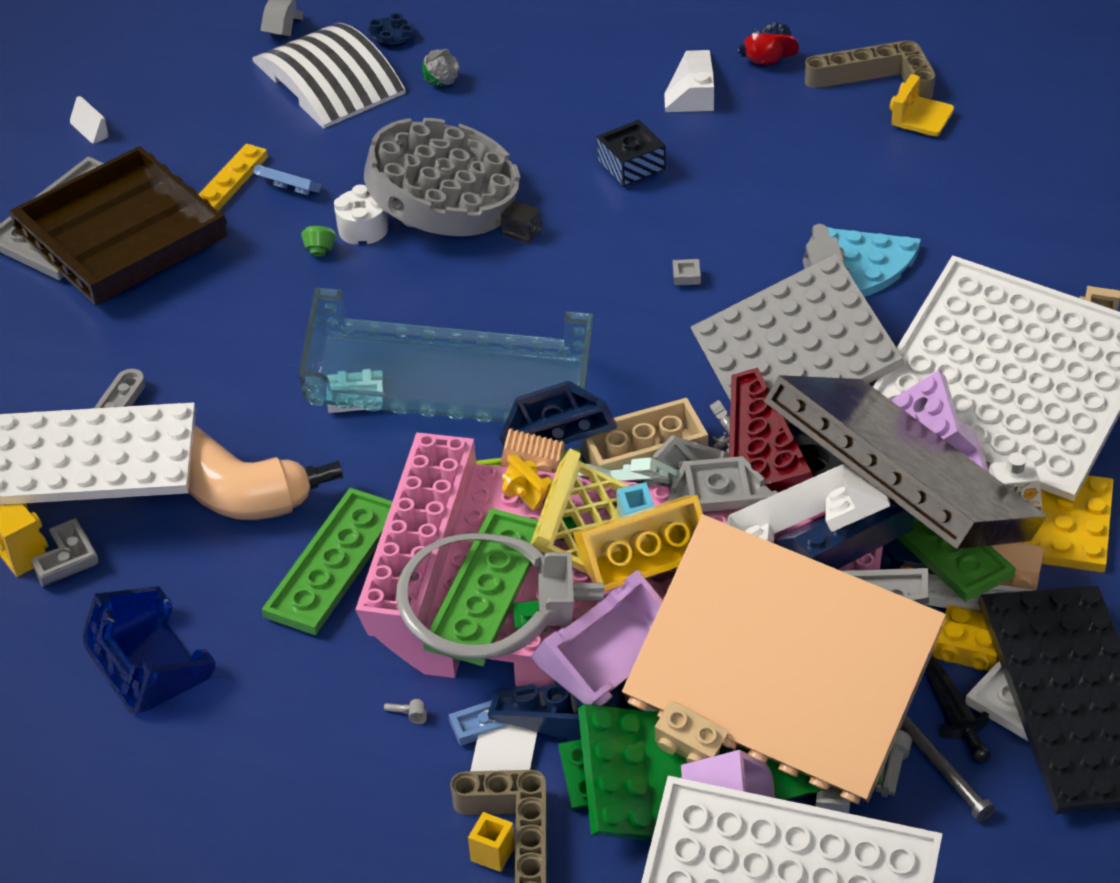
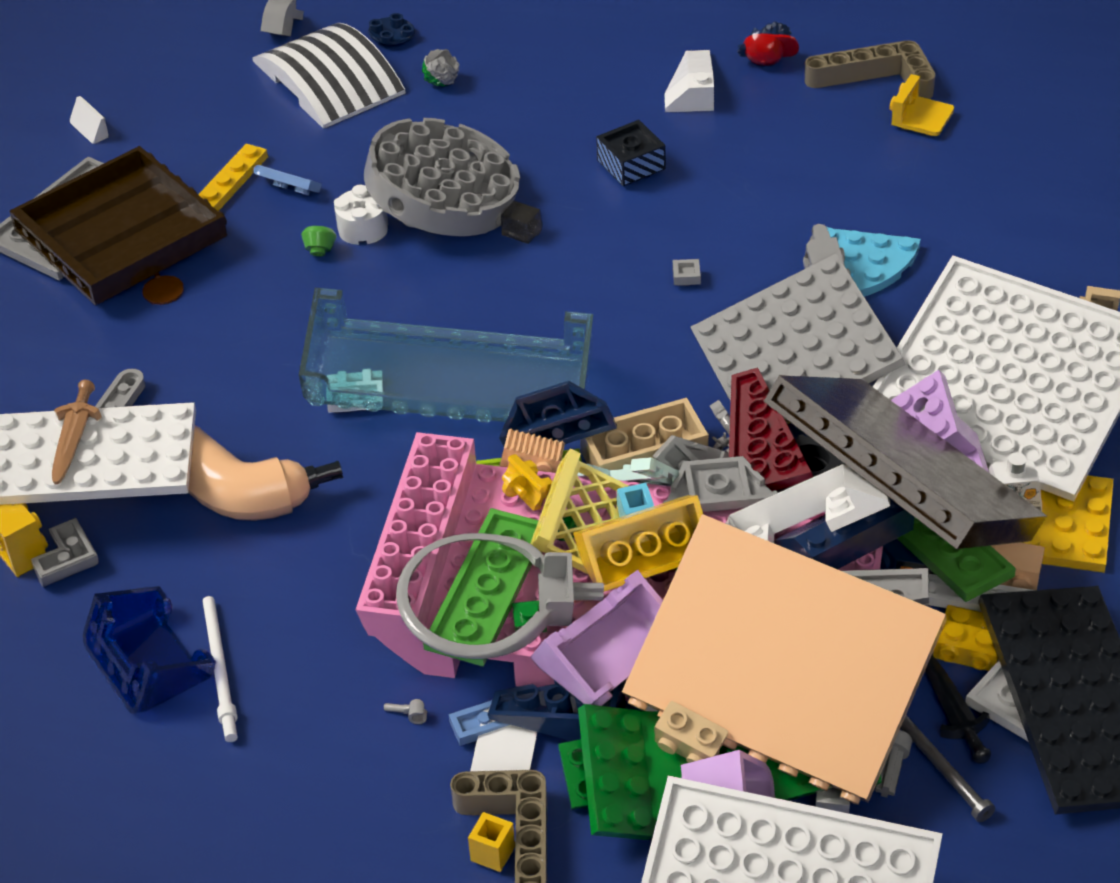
(75, 420): none -> medium nougat sword
(163, 289): none -> reddish brown piece
(226, 711): none -> white bar
(329, 563): bright green plate -> none

